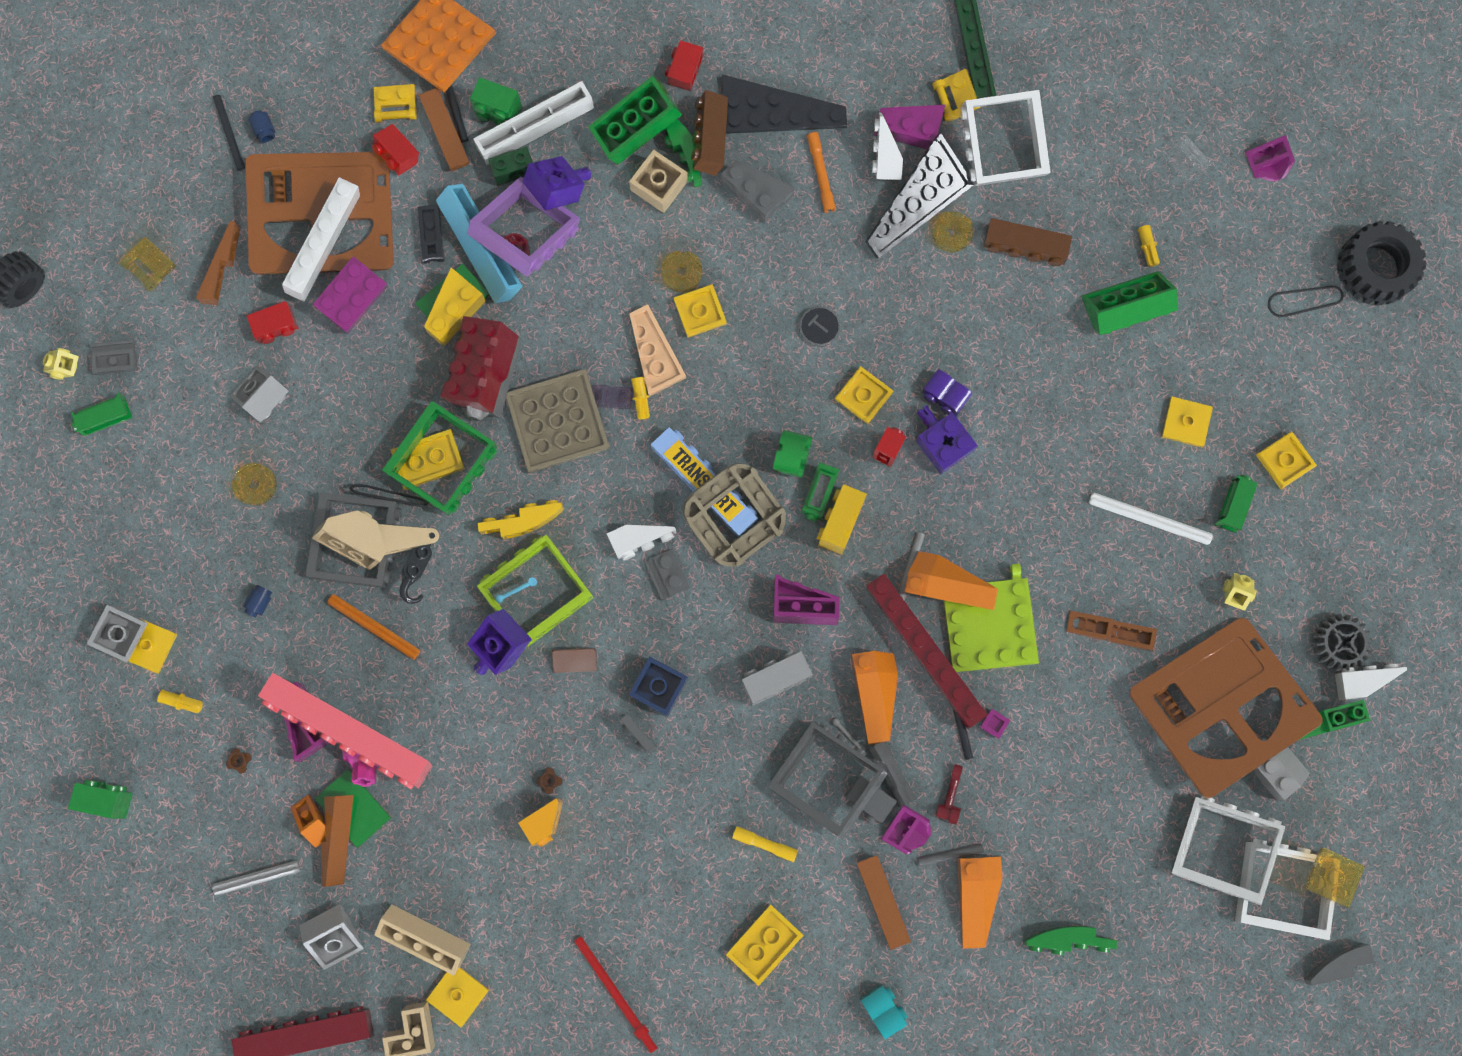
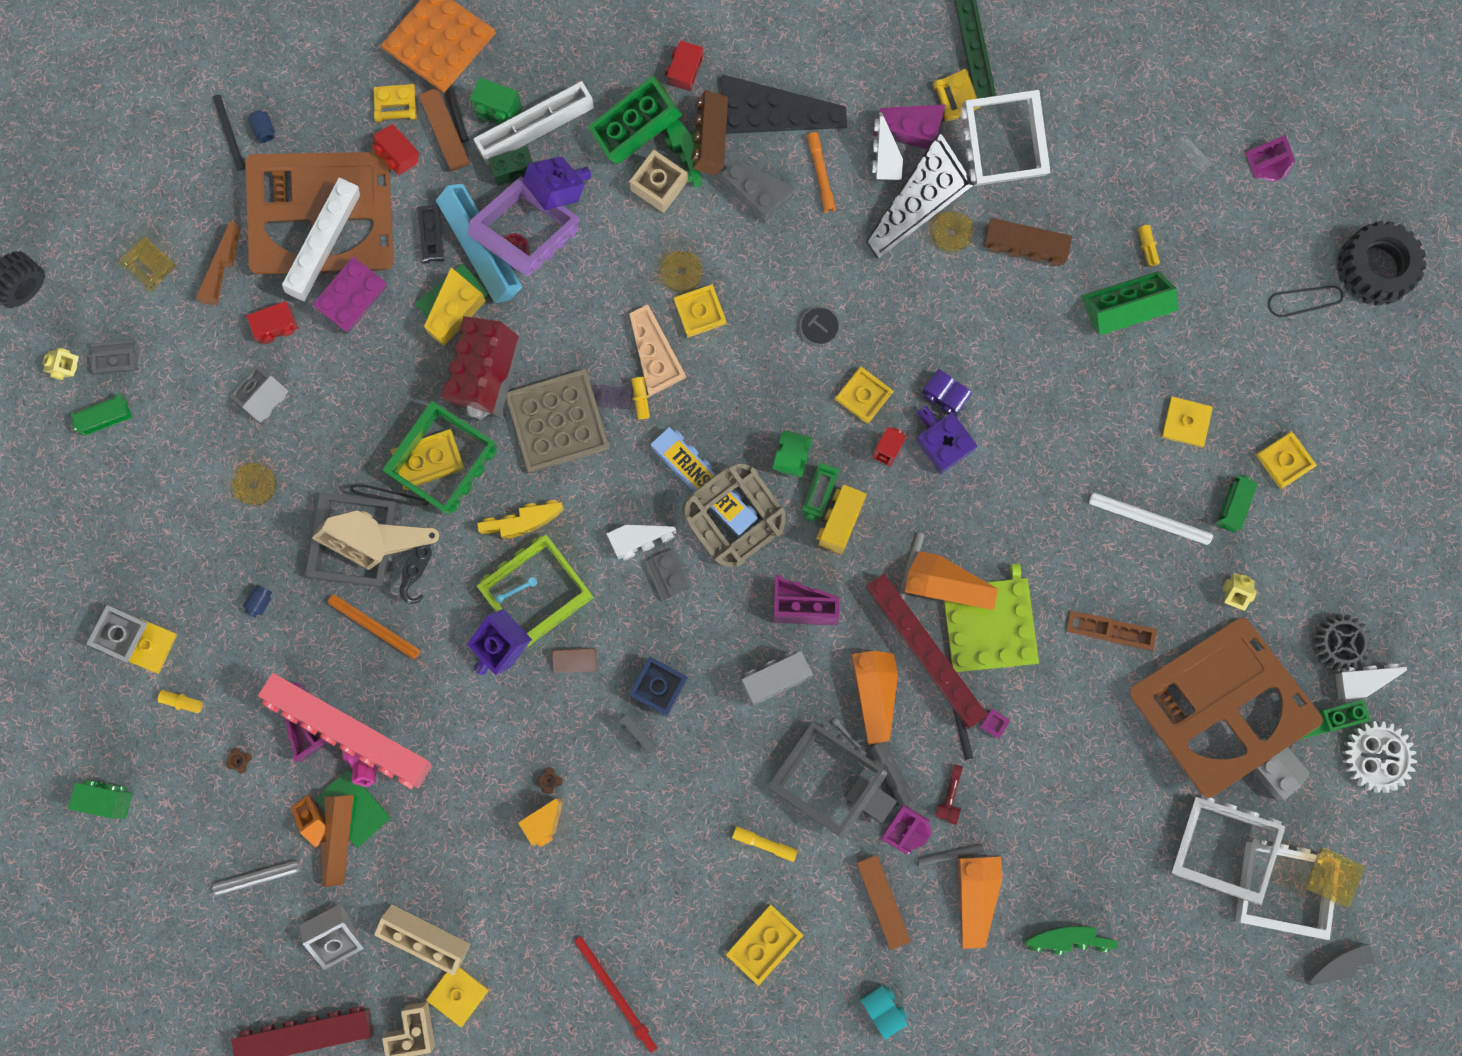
(1378, 776): none -> white gear

